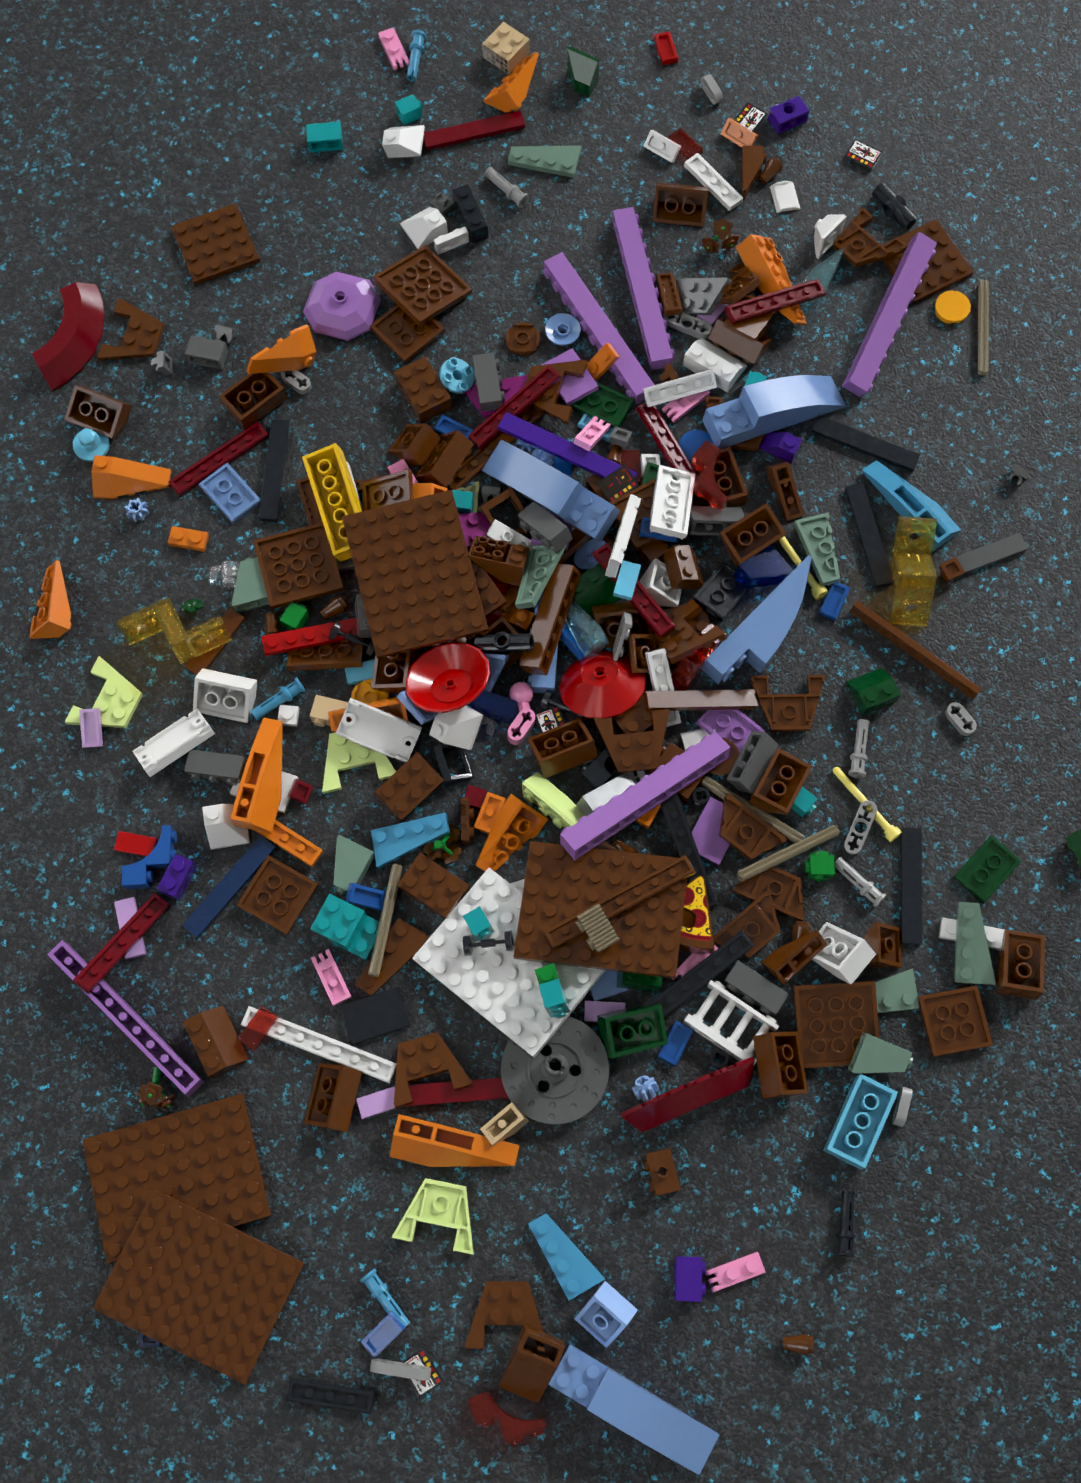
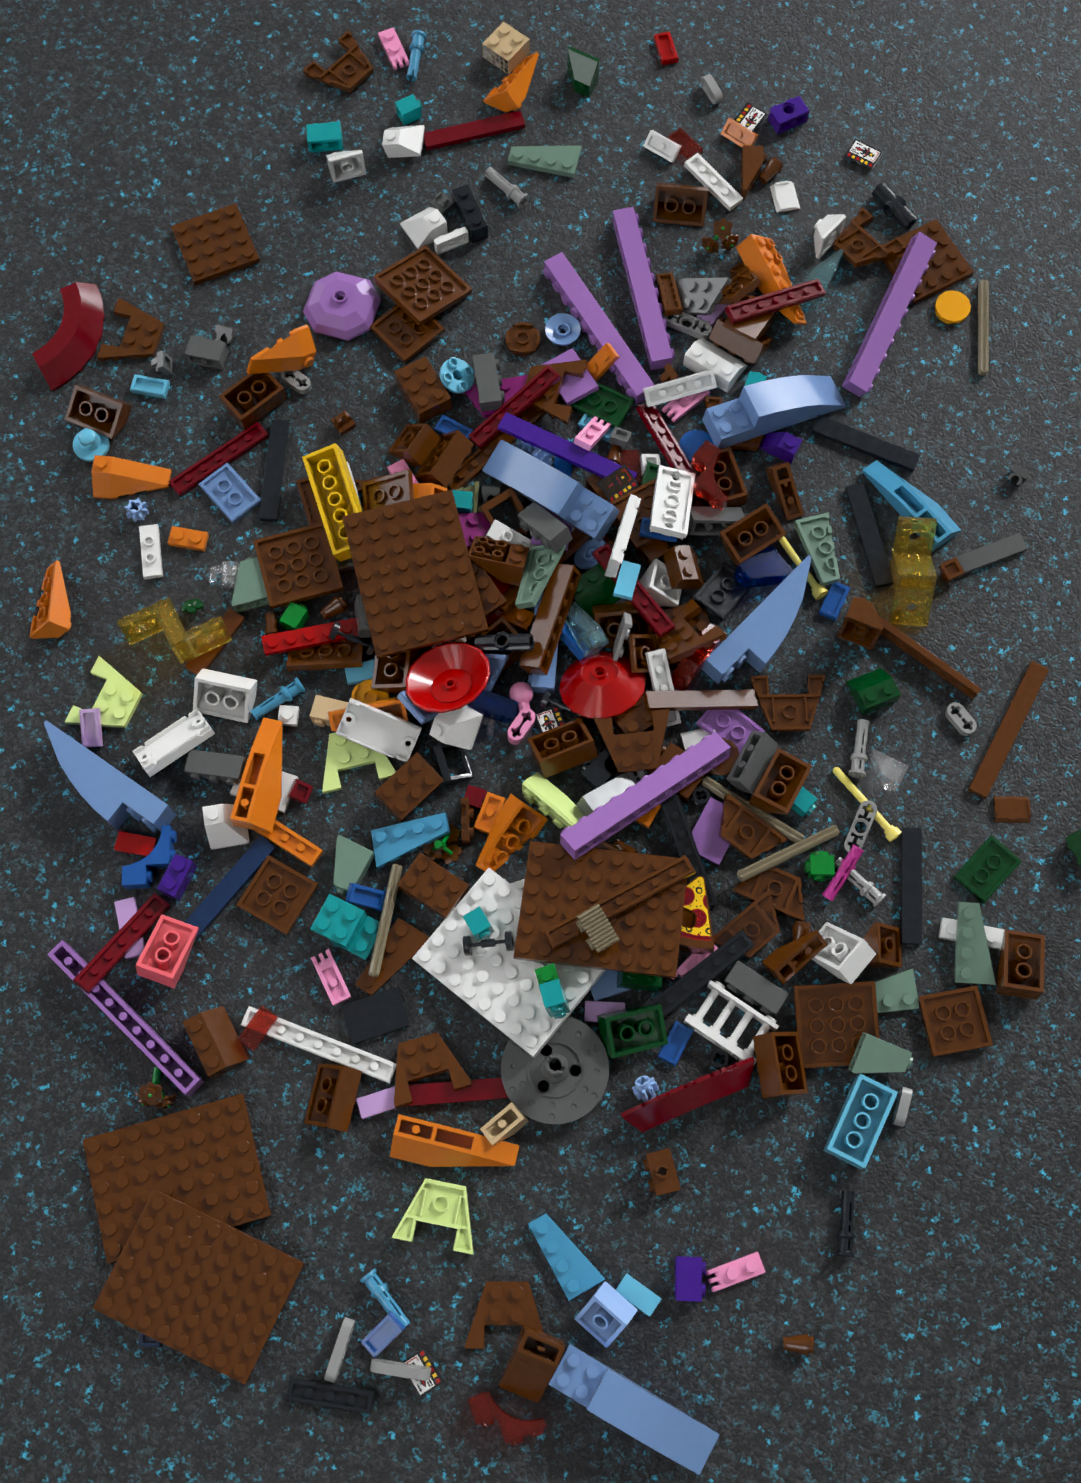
(105, 787): none -> medium blue slope
(150, 386): none -> medium azure tile
(151, 551): none -> white plate
(167, 951): none -> coral slope
(339, 1349): none -> light grey beam
(343, 423): none -> reddish brown tile
(346, 165): none -> white slope
(347, 71): none -> reddish brown wing
(638, 1294): none -> medium azure tile
(842, 873): none -> dark pink pin
(861, 624): none -> reddish brown slope
(887, 770): none -> clear slope
(1008, 730): none -> reddish brown tile
(1011, 809): none -> reddish brown piece

